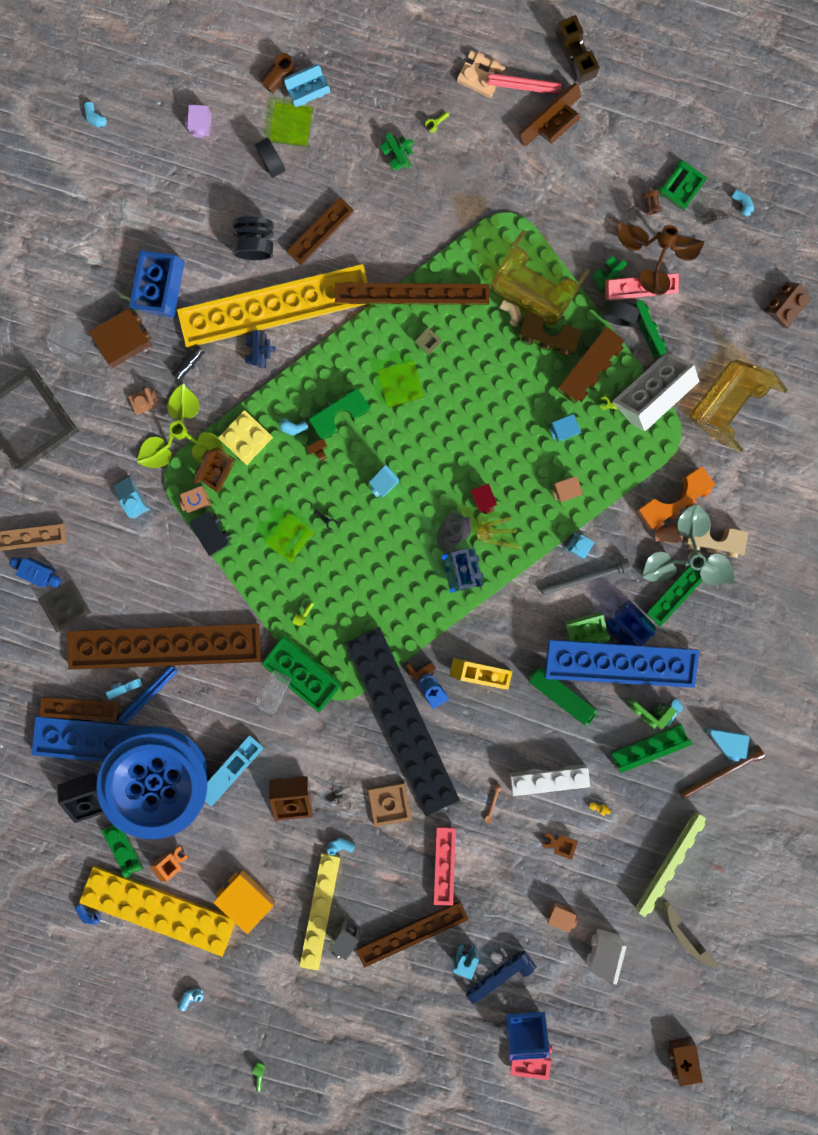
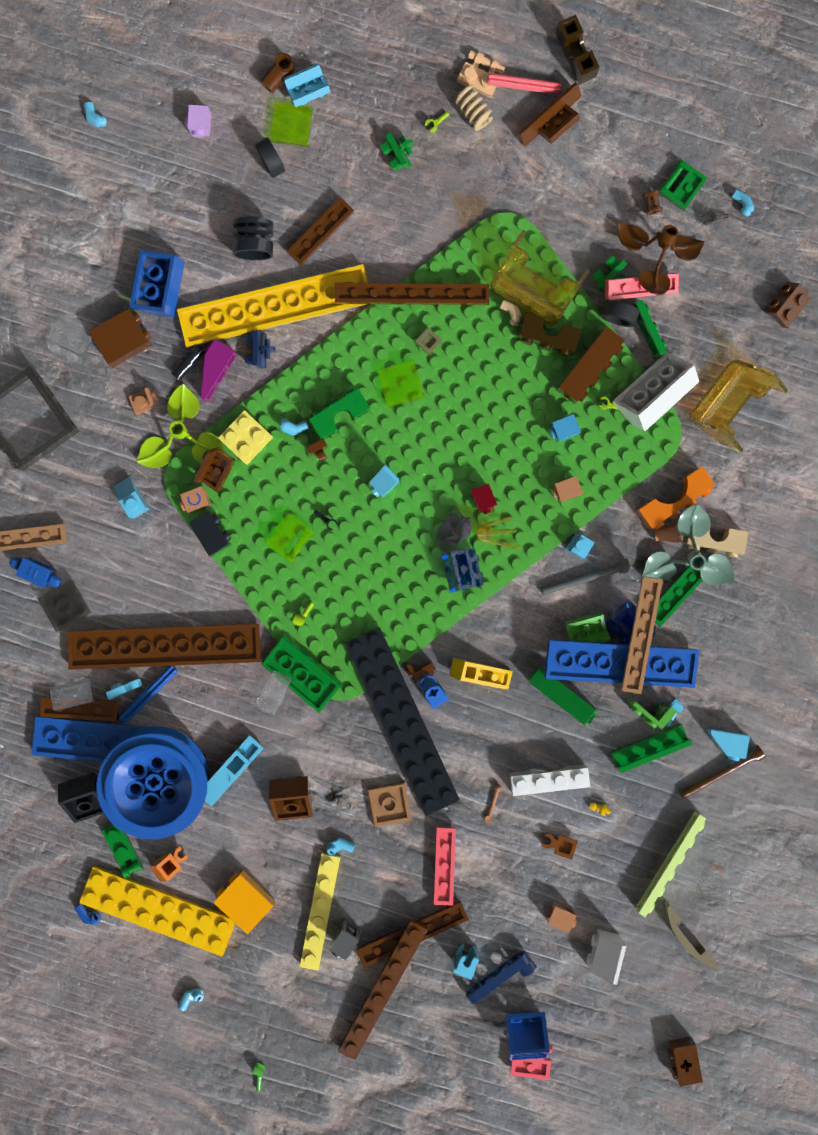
(71, 694): none -> clear bracket
(216, 364): none -> magenta slope
(382, 989): none -> reddish brown plate
(472, 108): none -> tan piece
(641, 634): none -> medium nougat plate

